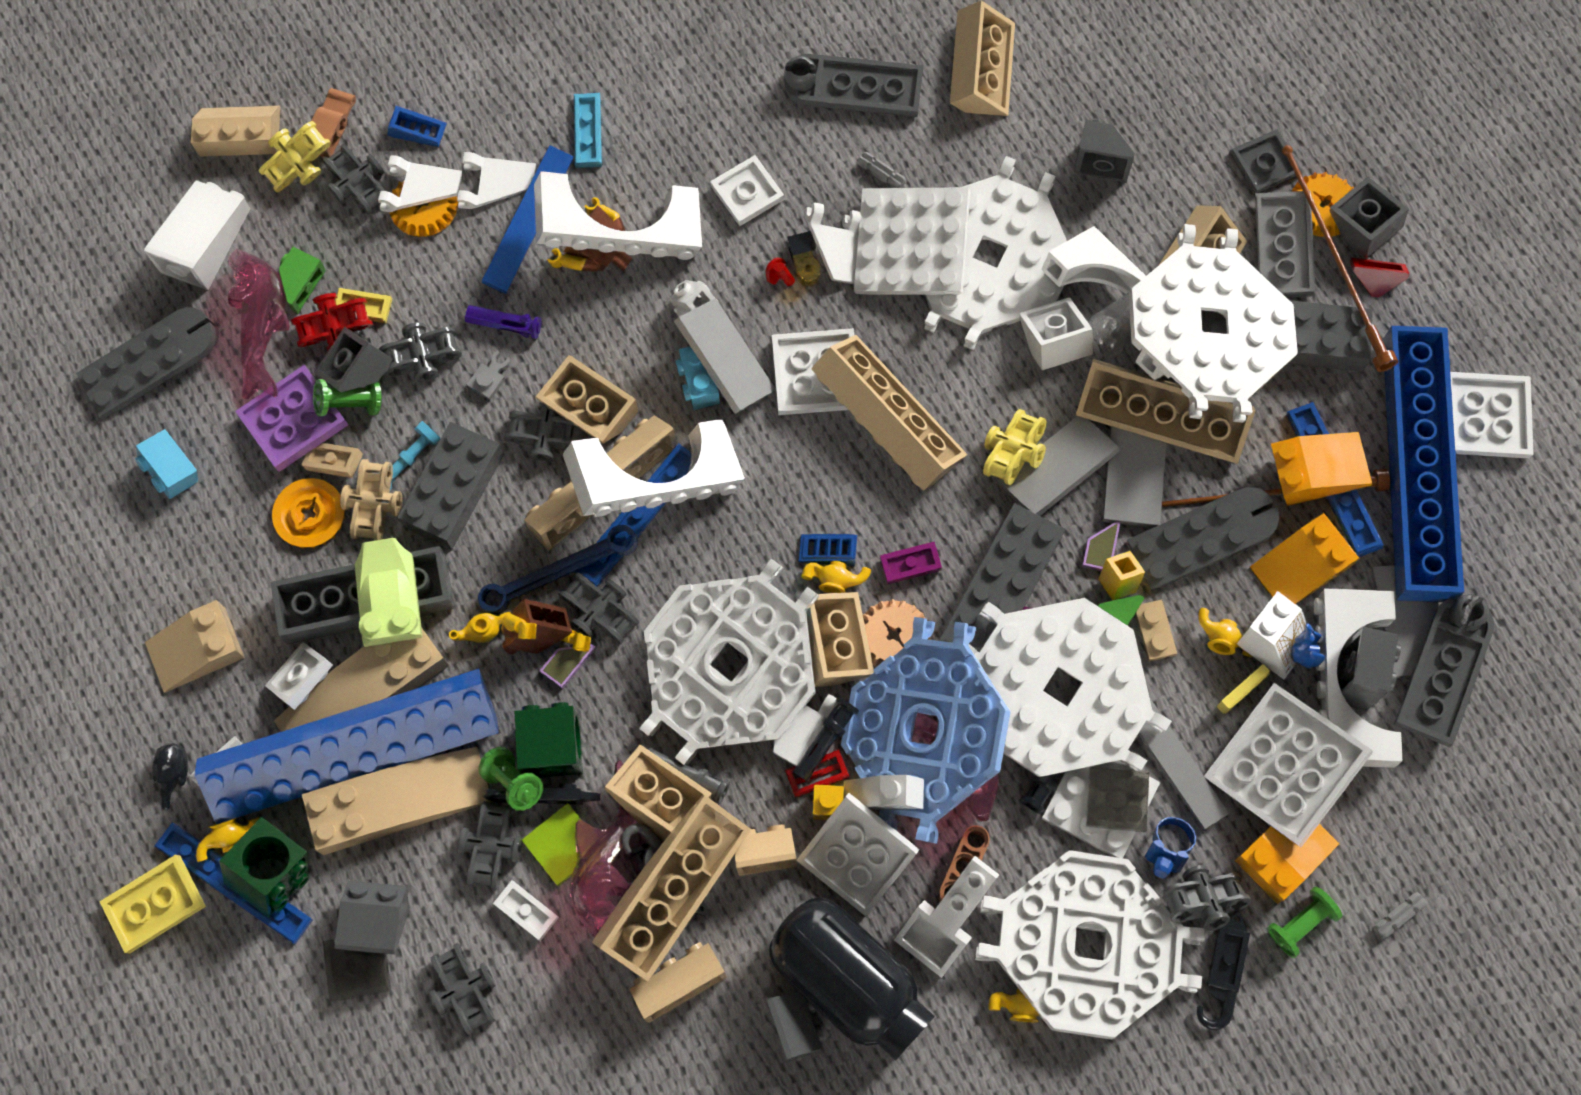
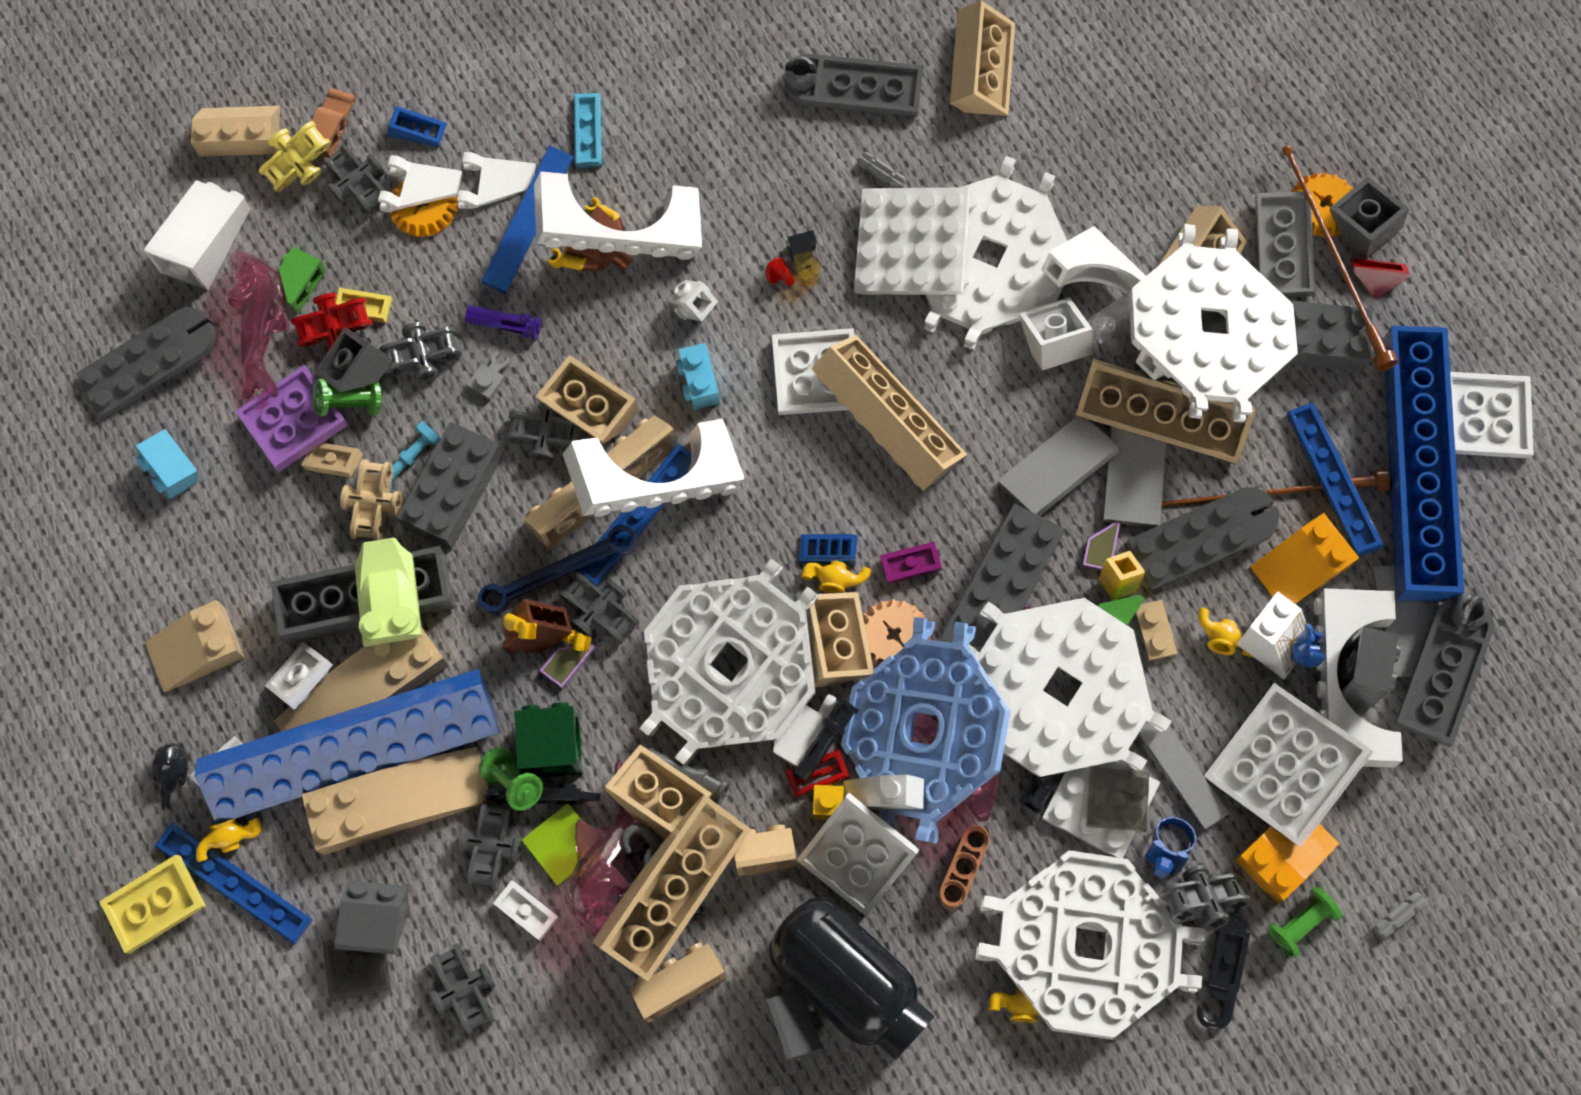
(259, 844): dark green brick -> none
(302, 495): light orange gear -> none
(479, 629): yellow piece -> none
(725, 355): light grey tile -> none
(747, 190): white plate -> none
(836, 245): white flag -> none
(936, 933): white plate -> none
(1014, 447): light yellow axle -> none
(1103, 152): dark grey slope -> none
(1243, 689): light yellow tile -> none
(1263, 162): dark grey tile -> none
(1320, 466): light orange slope -> none

